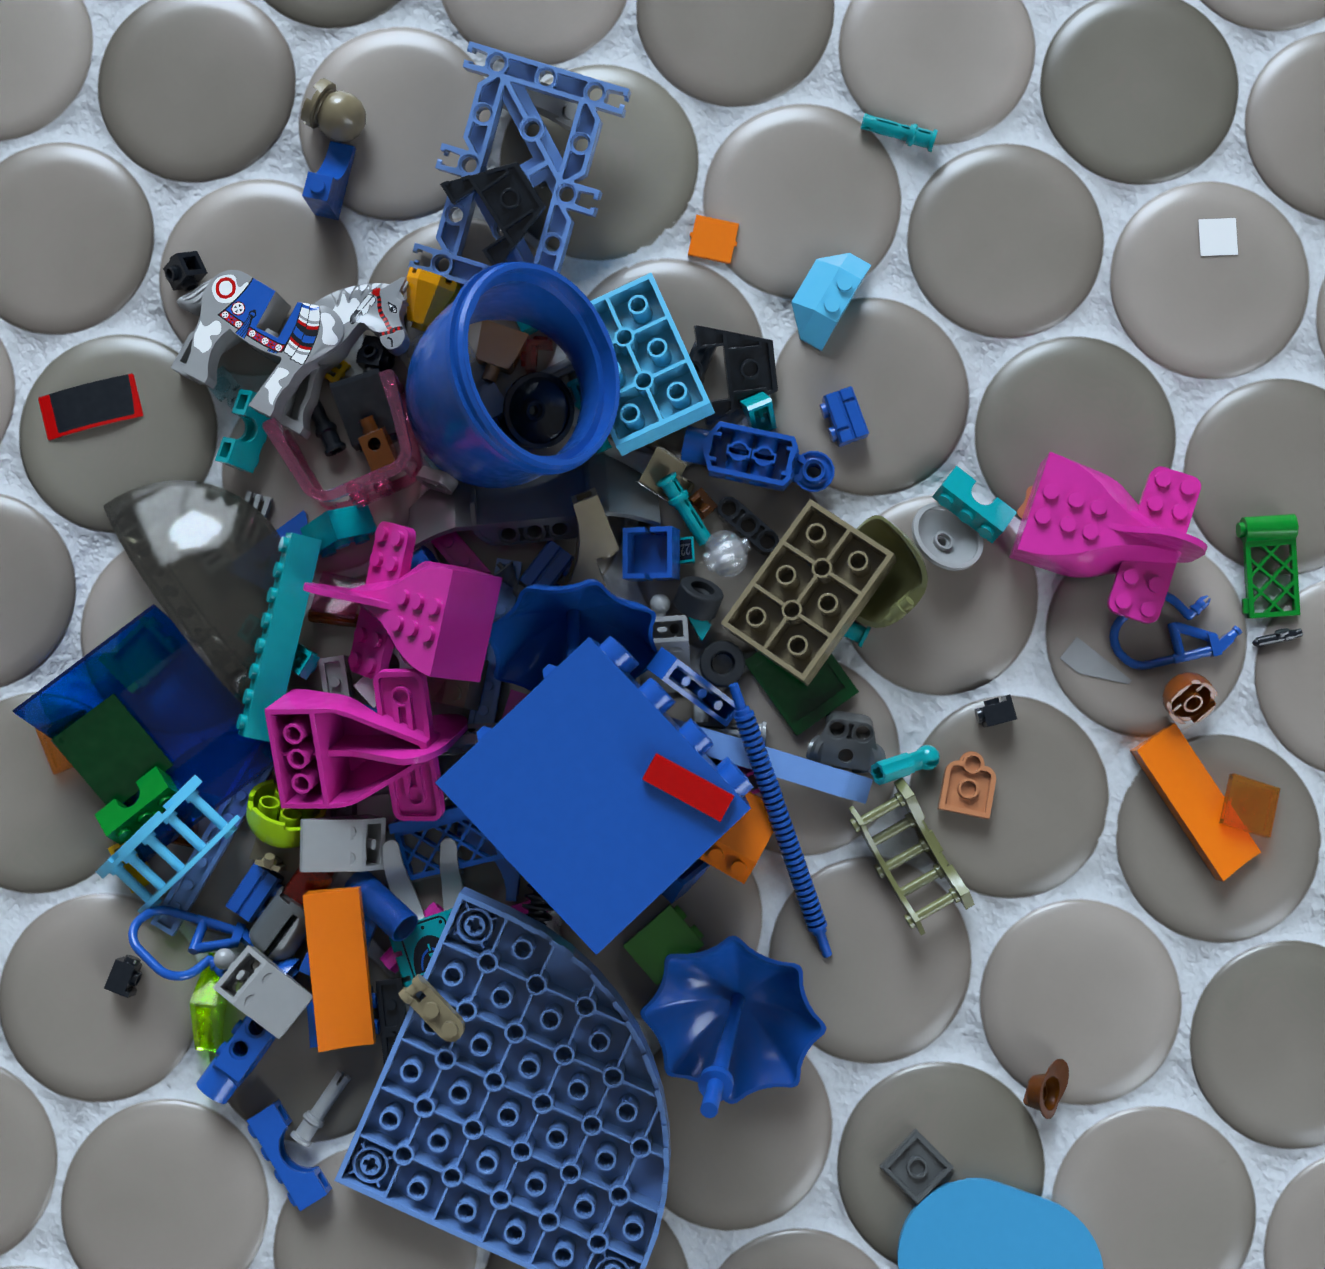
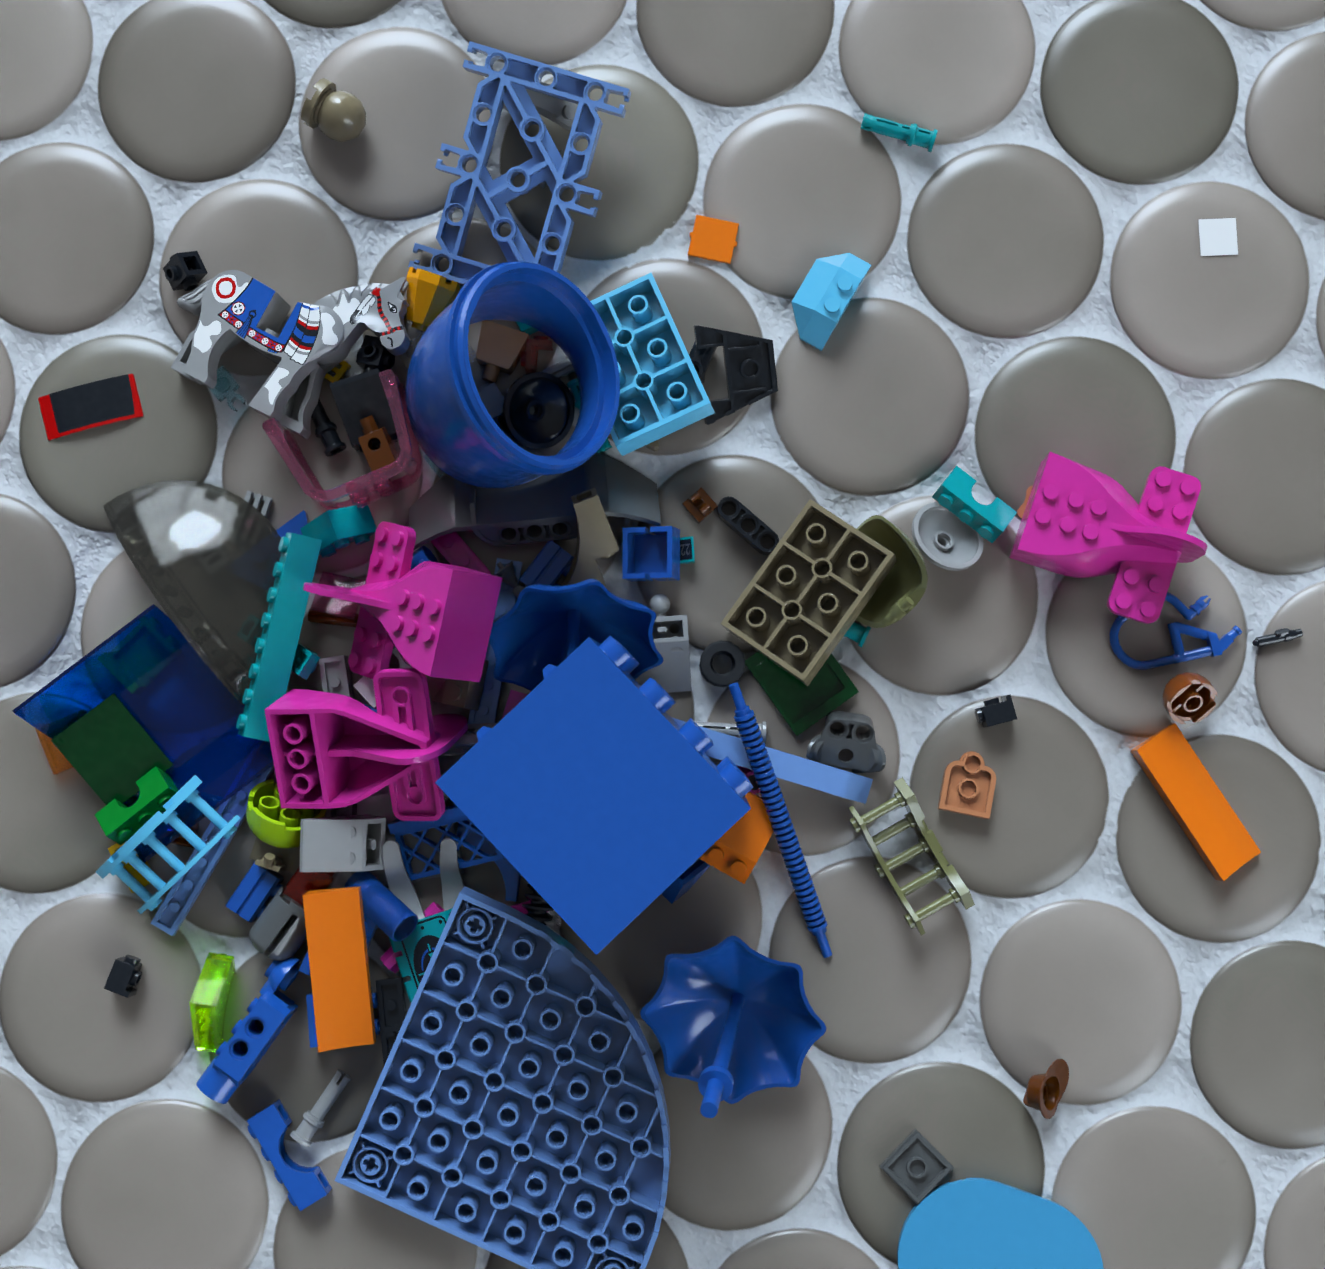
(238, 932): blue piece -> none
(245, 451): teal arch -> none
(267, 992): light grey slope -> none
(327, 187): blue arch -> none
(434, 1009): dark tan plate -> none
(437, 480): light grey beam -> none
(509, 200): black wing -> none
(659, 466): dark tan piece -> none
(663, 936): bright green panel -> none
(679, 499): teal pin -> none
(688, 787): red tile -> none
(692, 686): blue brick -> none
(698, 598): black tyre -> none
(700, 627): teal slope -> none
(726, 553): clear plant -> none
(755, 457): blue brick -> none
(759, 412): teal slope -> none
(844, 417): blue brick -> none
(905, 764): teal piece -> none
(1089, 662): light grey sticker -> none
(1249, 805): clear orange tile -> none
(1263, 532): green piece -> none

